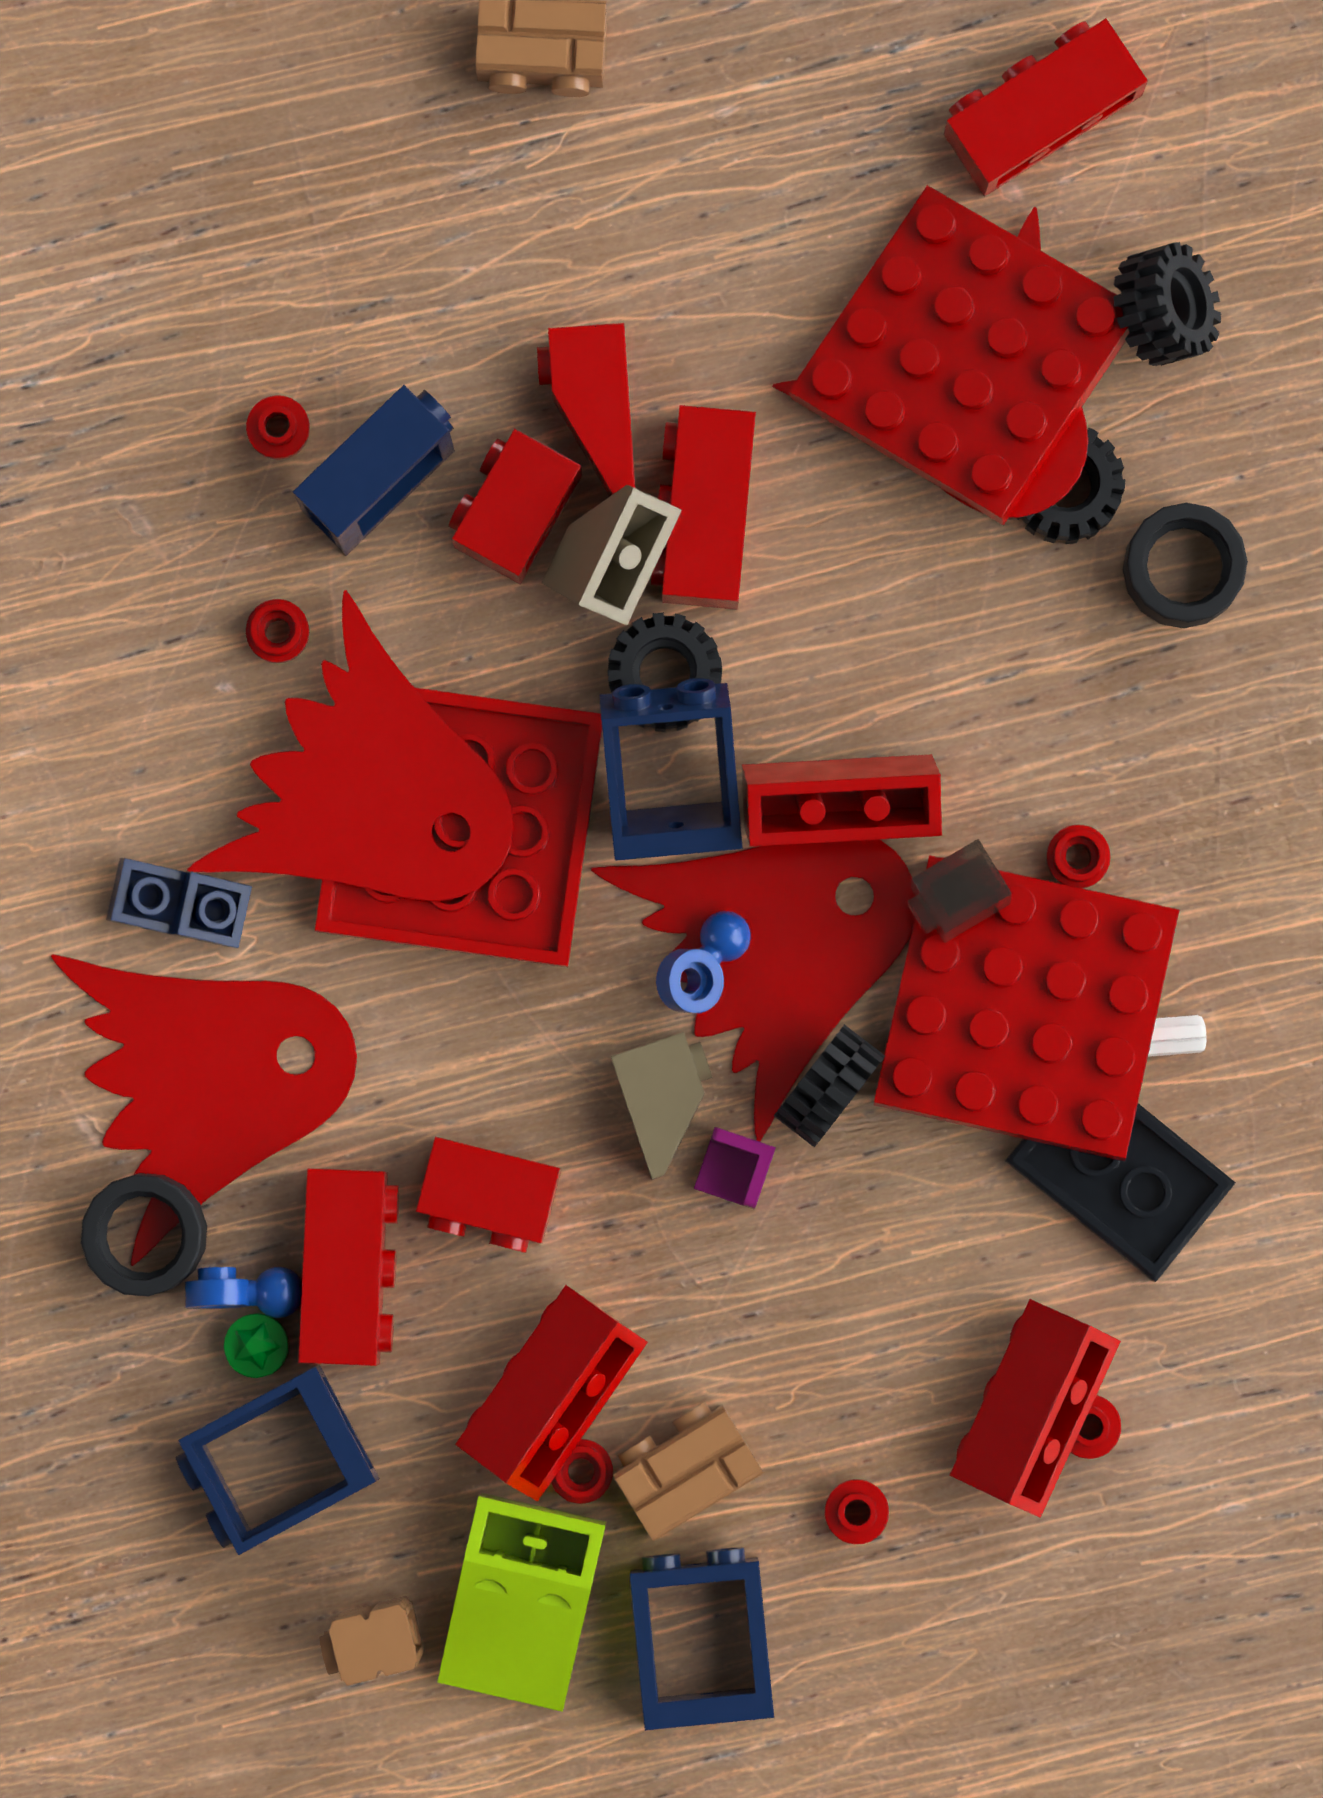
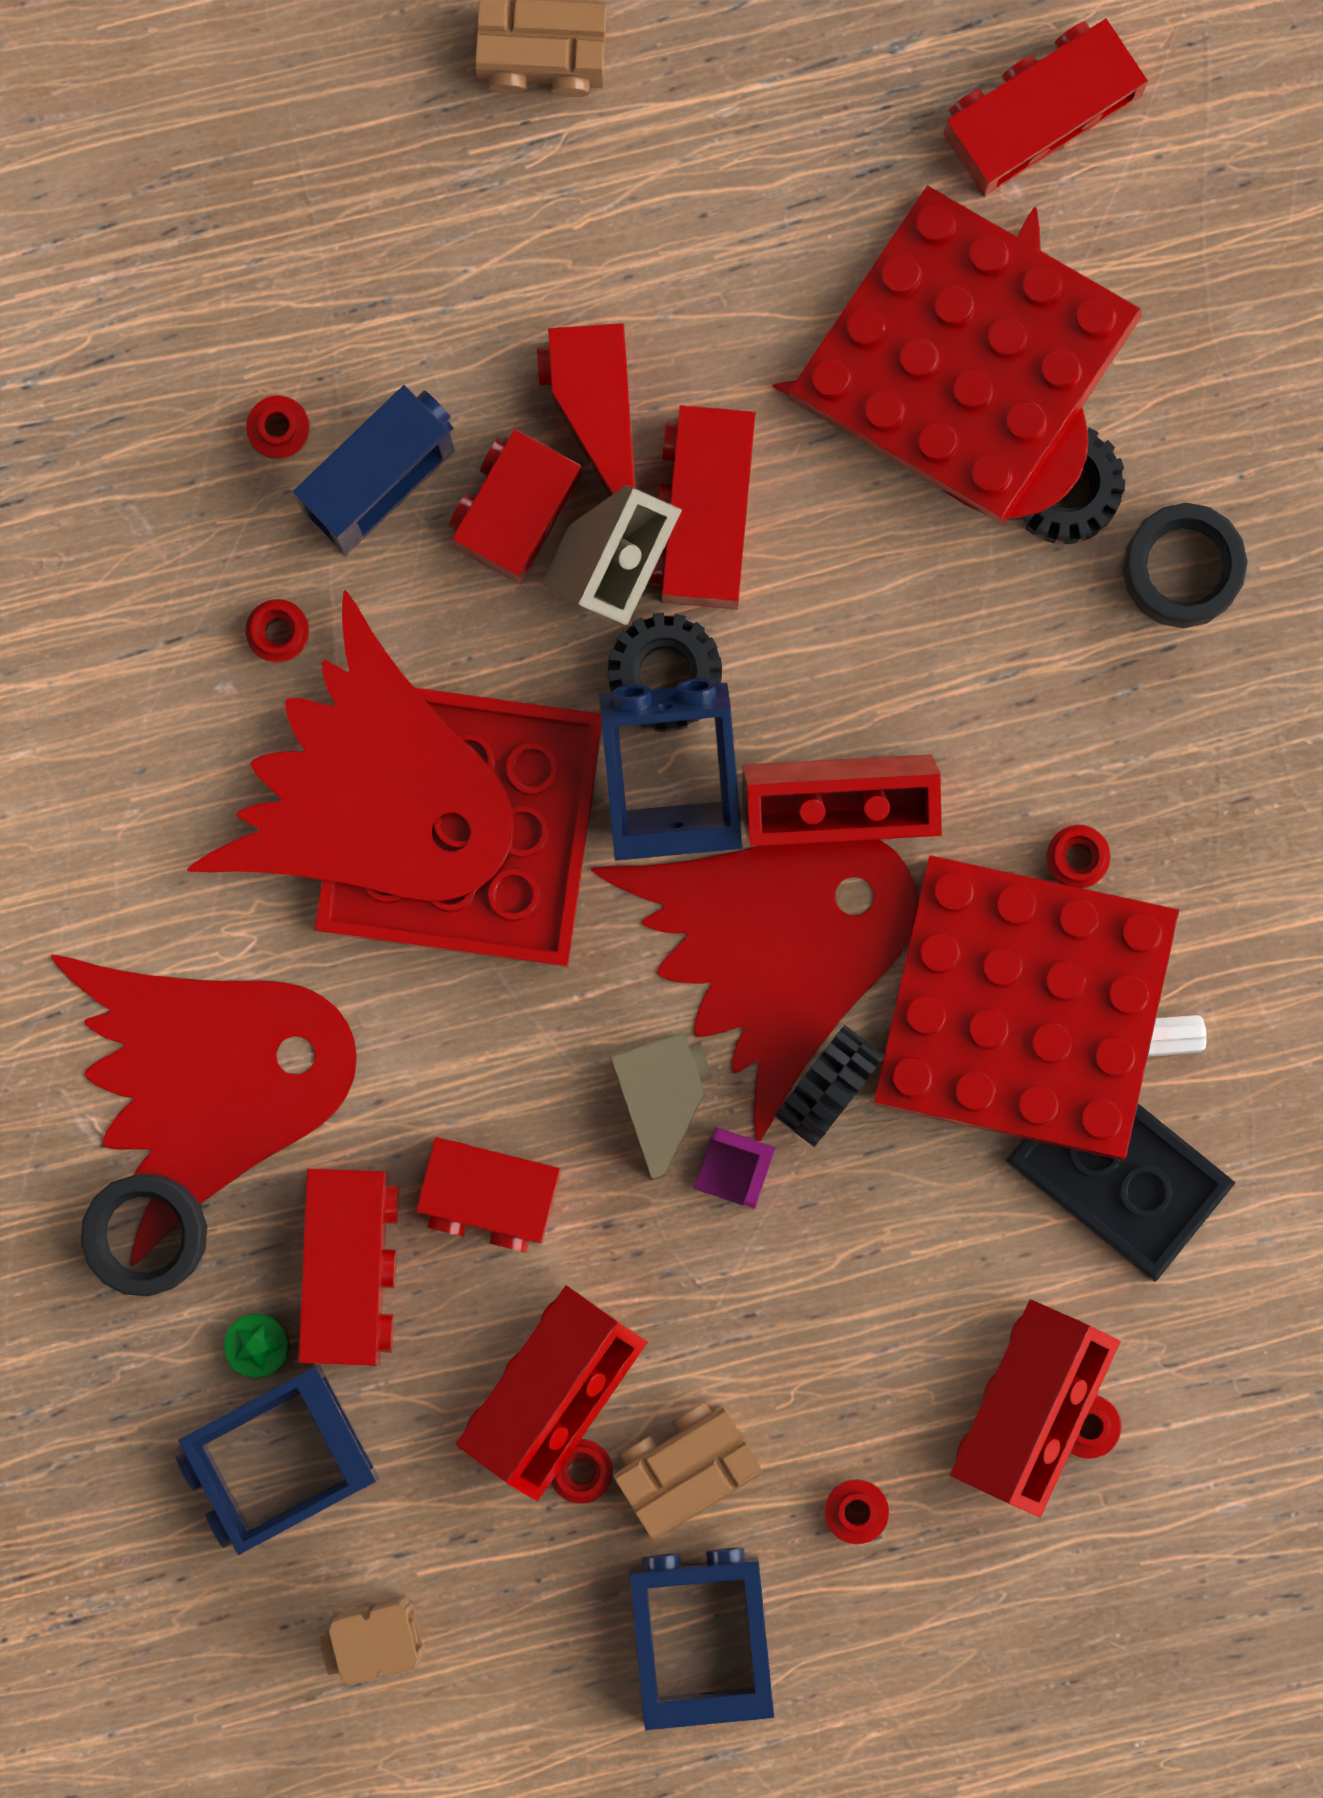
(179, 903): dark blue slope -> none
(274, 1292): blue plate -> none
(521, 1601): lime slope -> none
(723, 939): blue plate -> none
(958, 892): clear smoke brick -> none
(1167, 304): black tyre -> none

